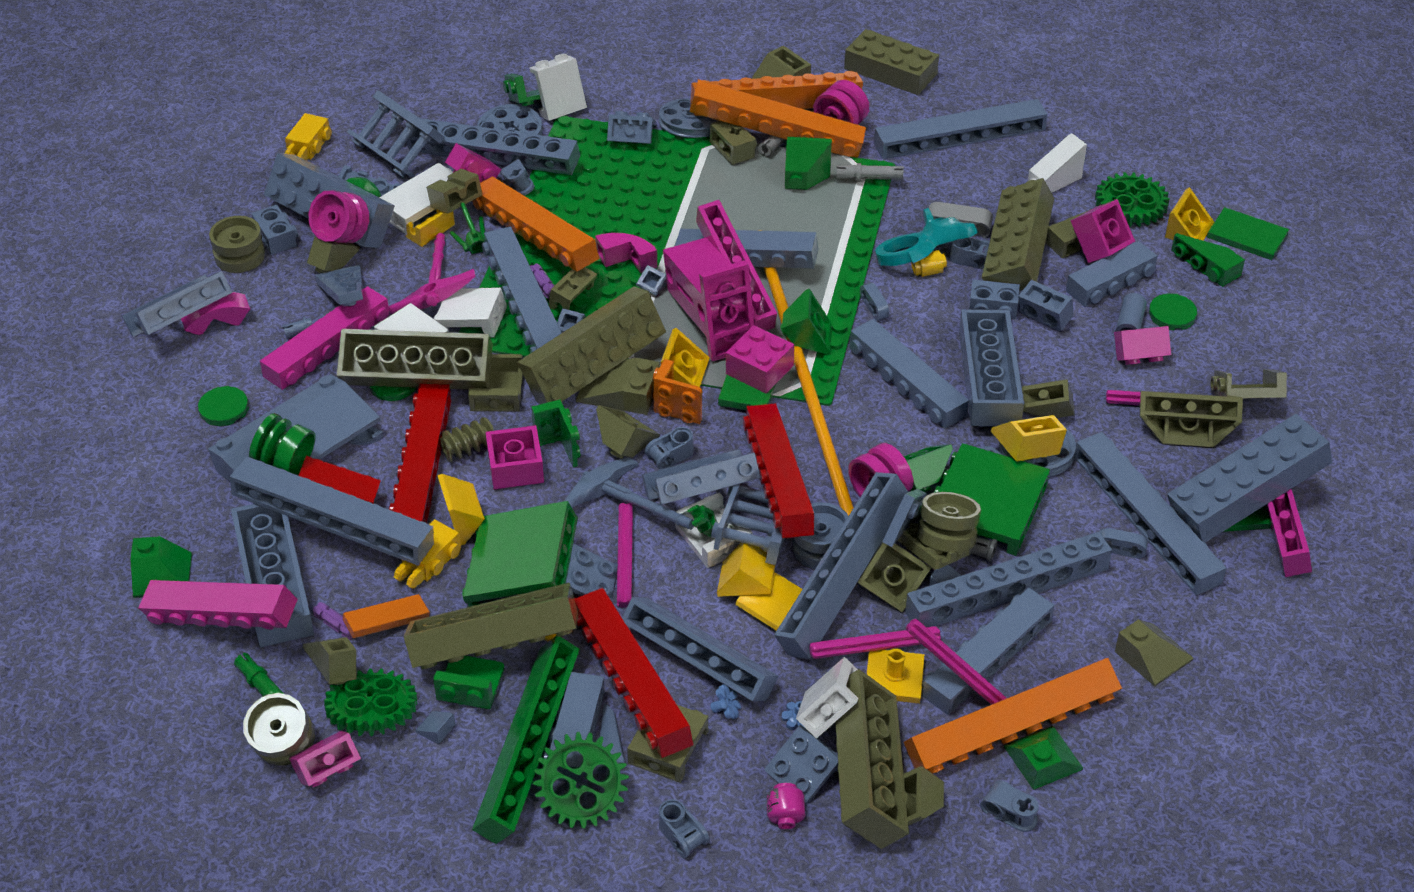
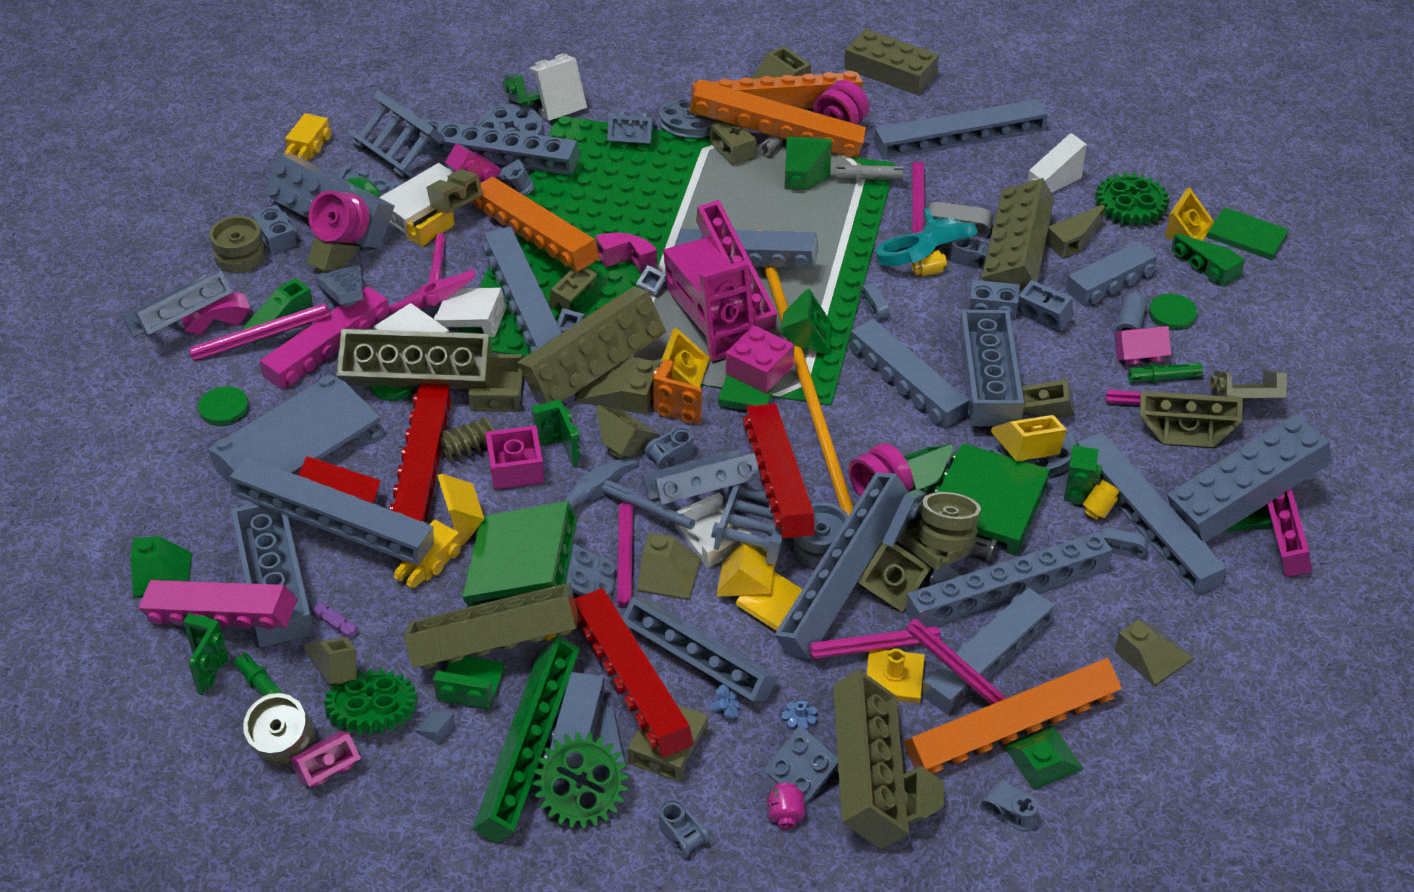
(207, 649): none -> green bracket
(259, 332): none -> dark pink axle
(282, 444): green wheel -> none
(284, 301): none -> green slope
(385, 616): orange tile -> none
(473, 239): green plant -> none
(543, 280): medium lavender axle -> none
(667, 567): none -> olive slope
(703, 519): green plate -> none
(827, 699): white panel -> none
(917, 196): none -> dark pink axle
(1081, 474): none -> green brick
(1101, 500): none -> yellow brick
(1102, 231): dark pink brick -> none
(1159, 373): none -> green pin

